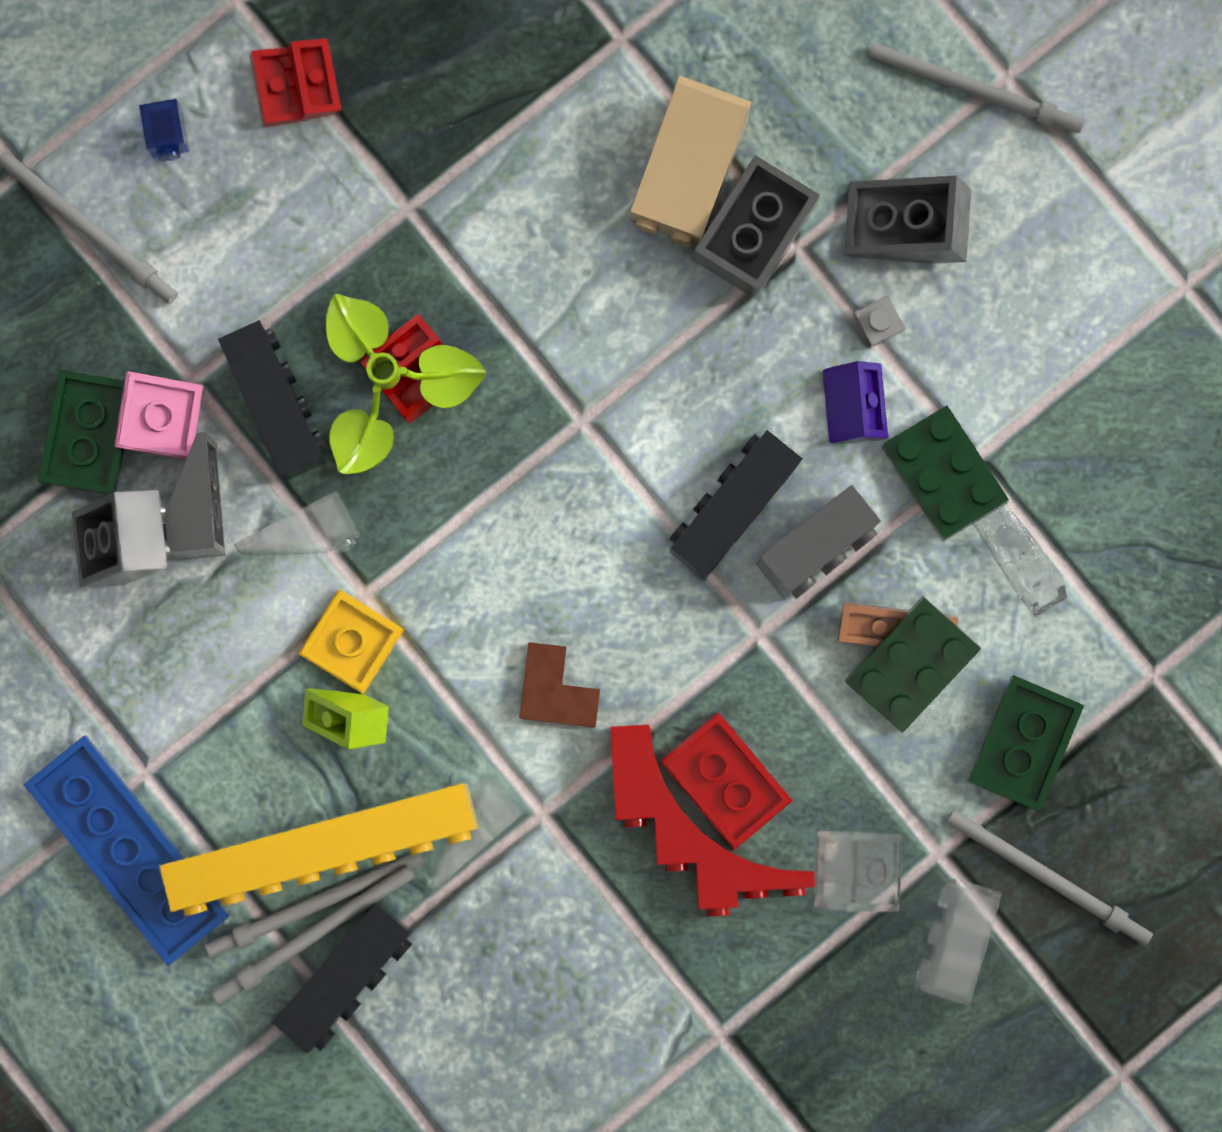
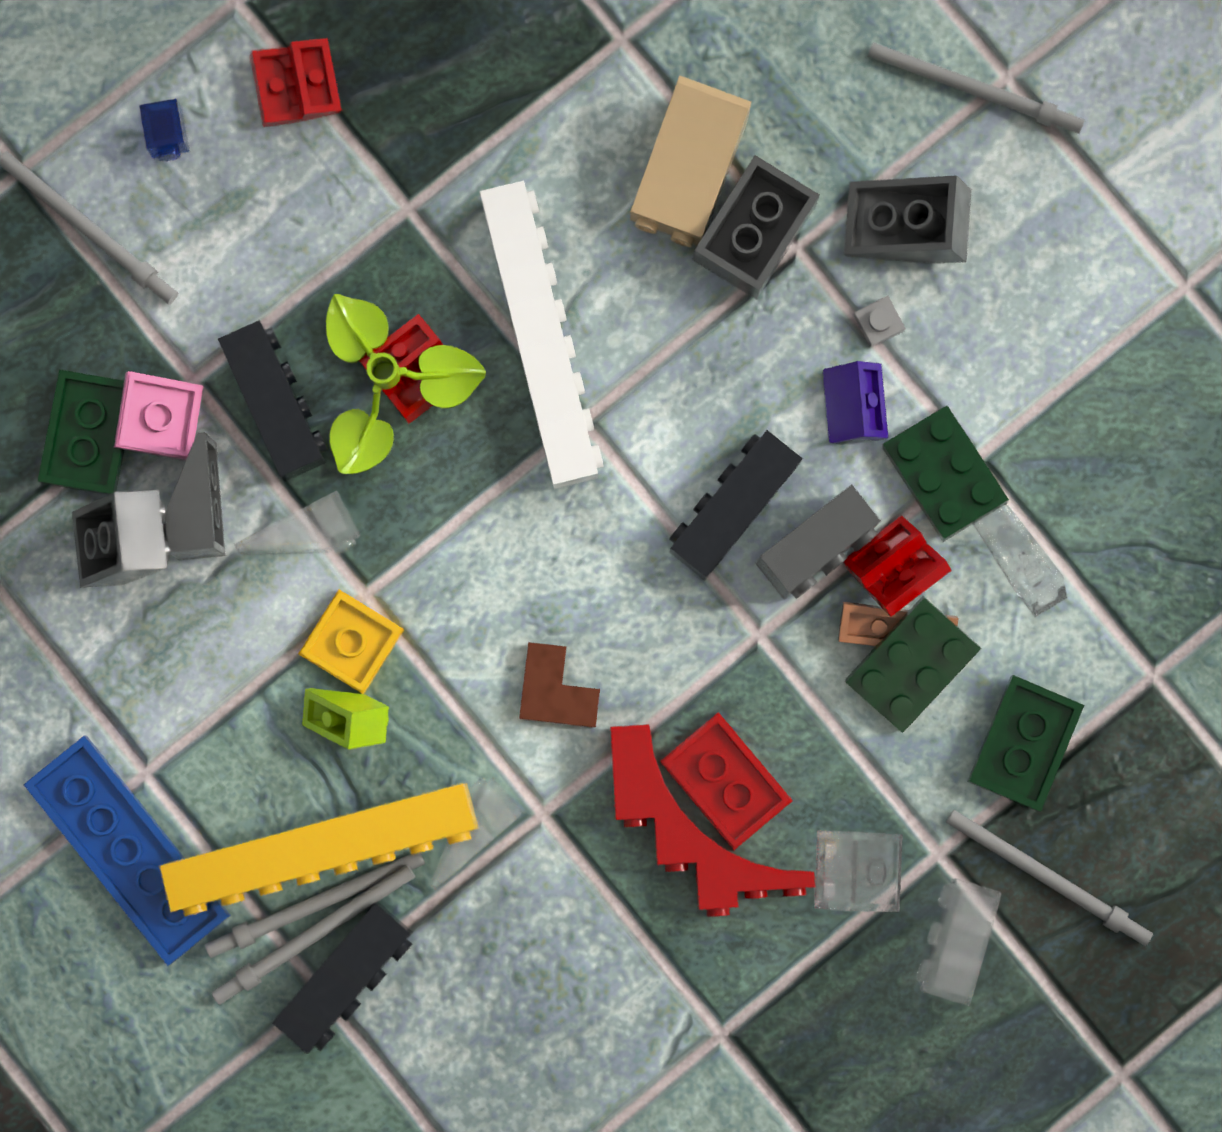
(539, 334): none -> white brick
(897, 566): none -> red slope

